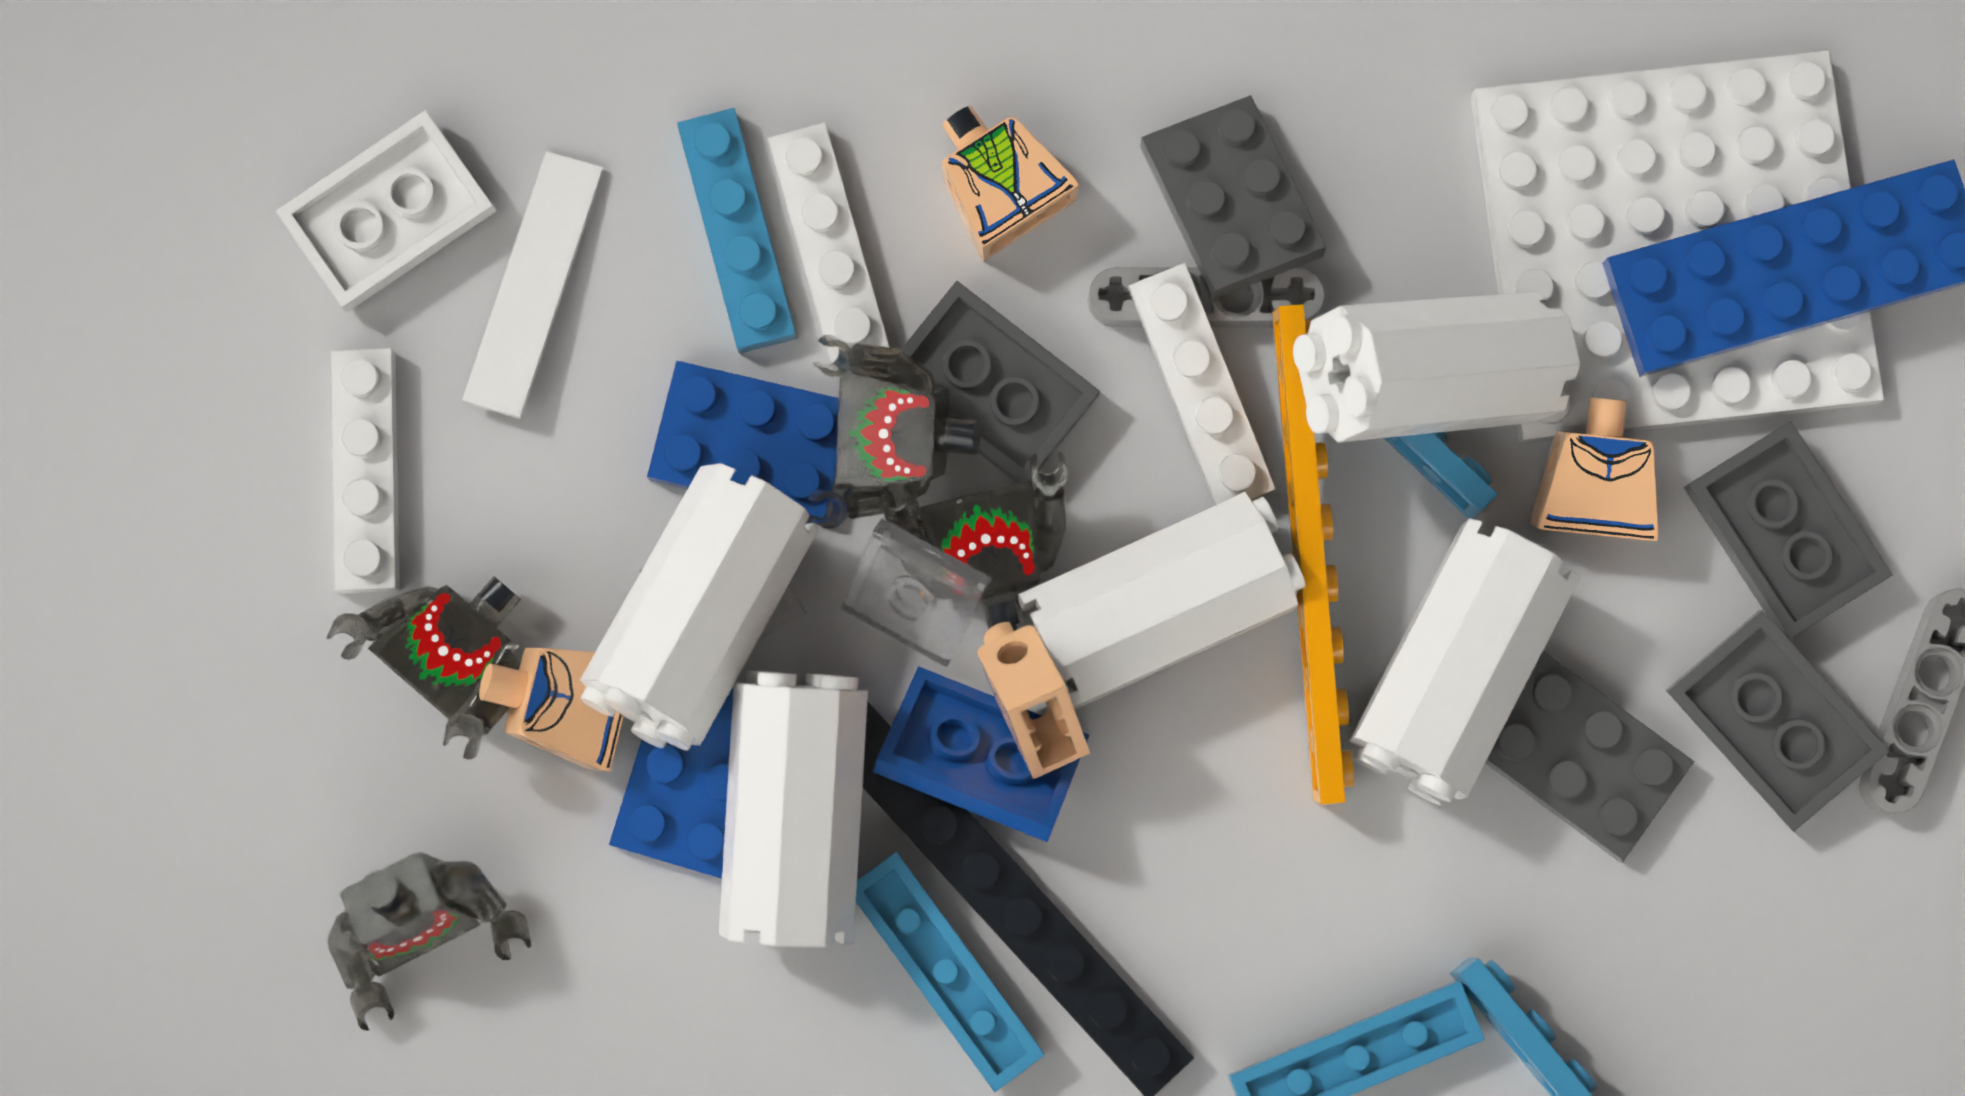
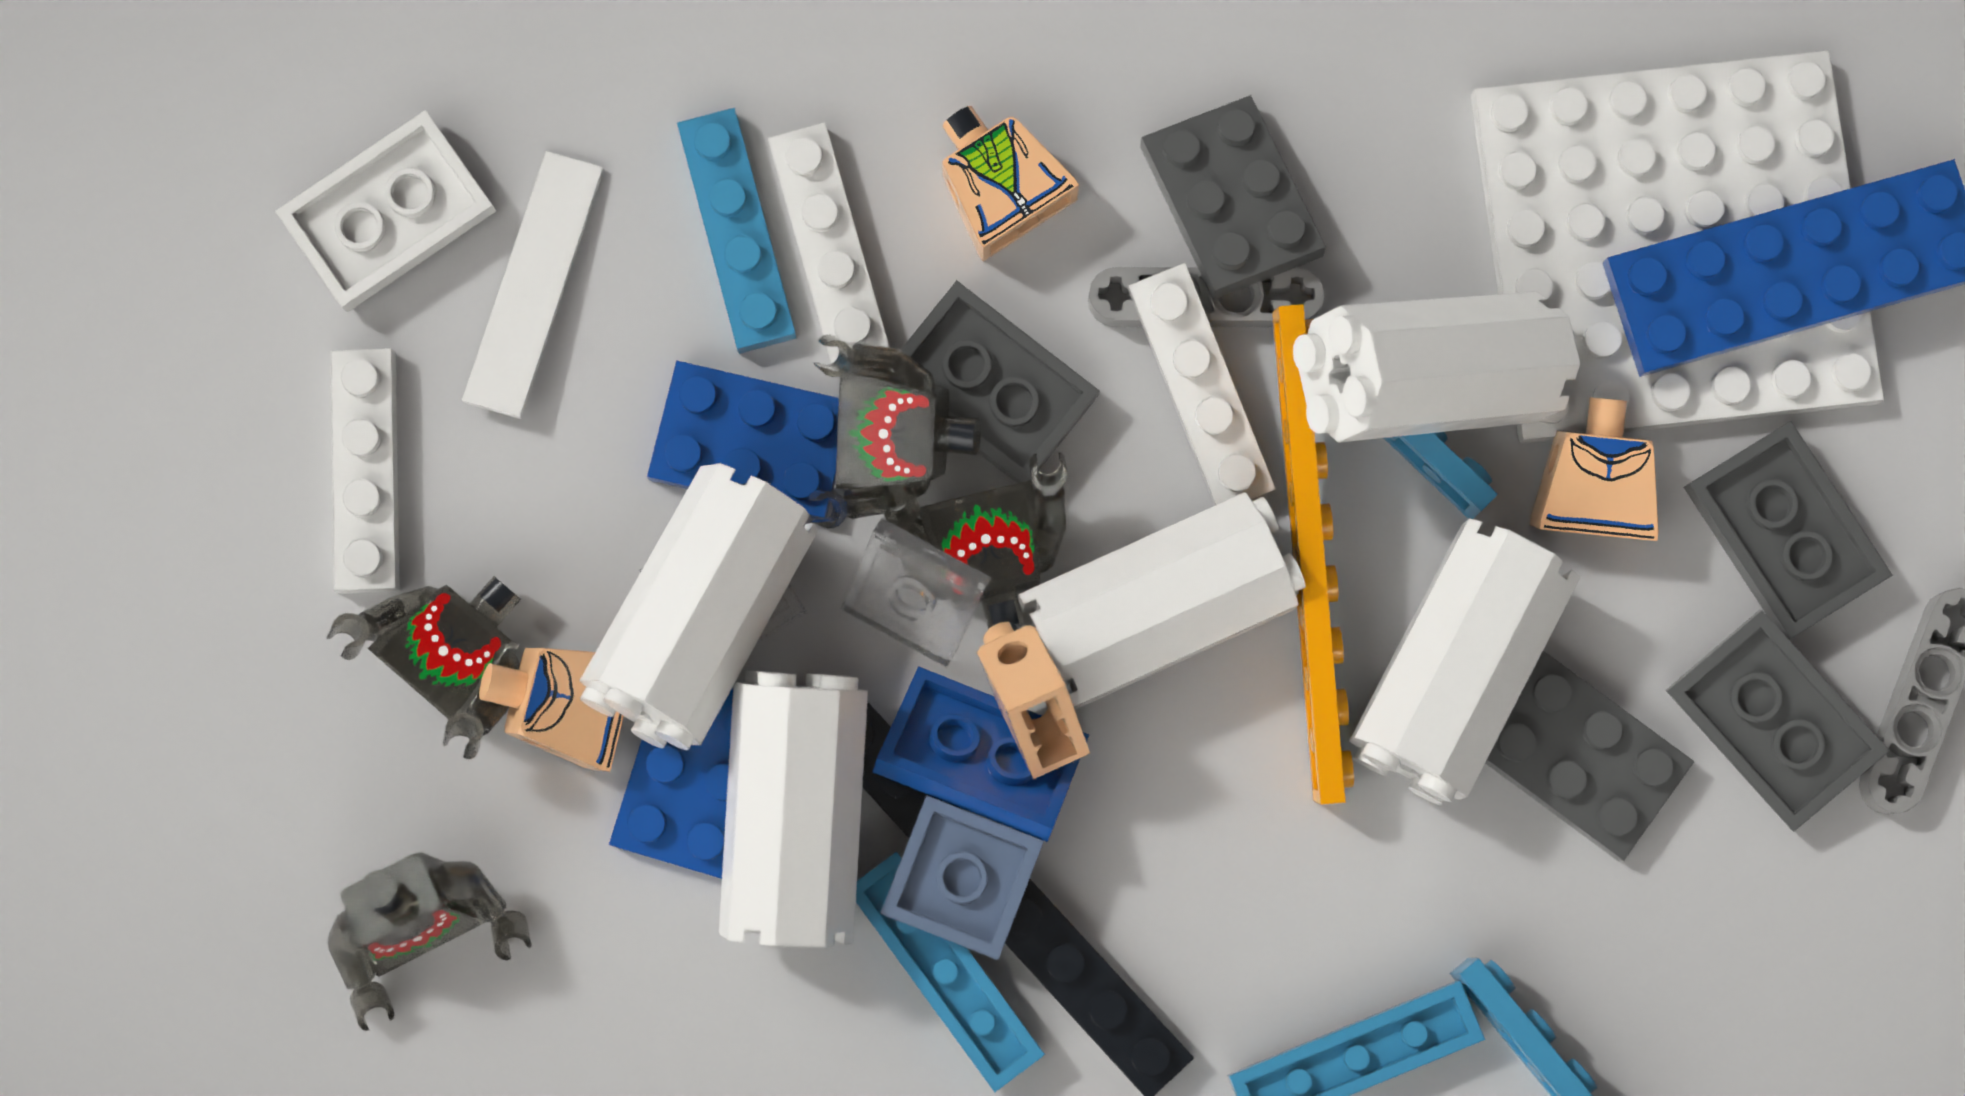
(962, 877): none -> sand blue plate

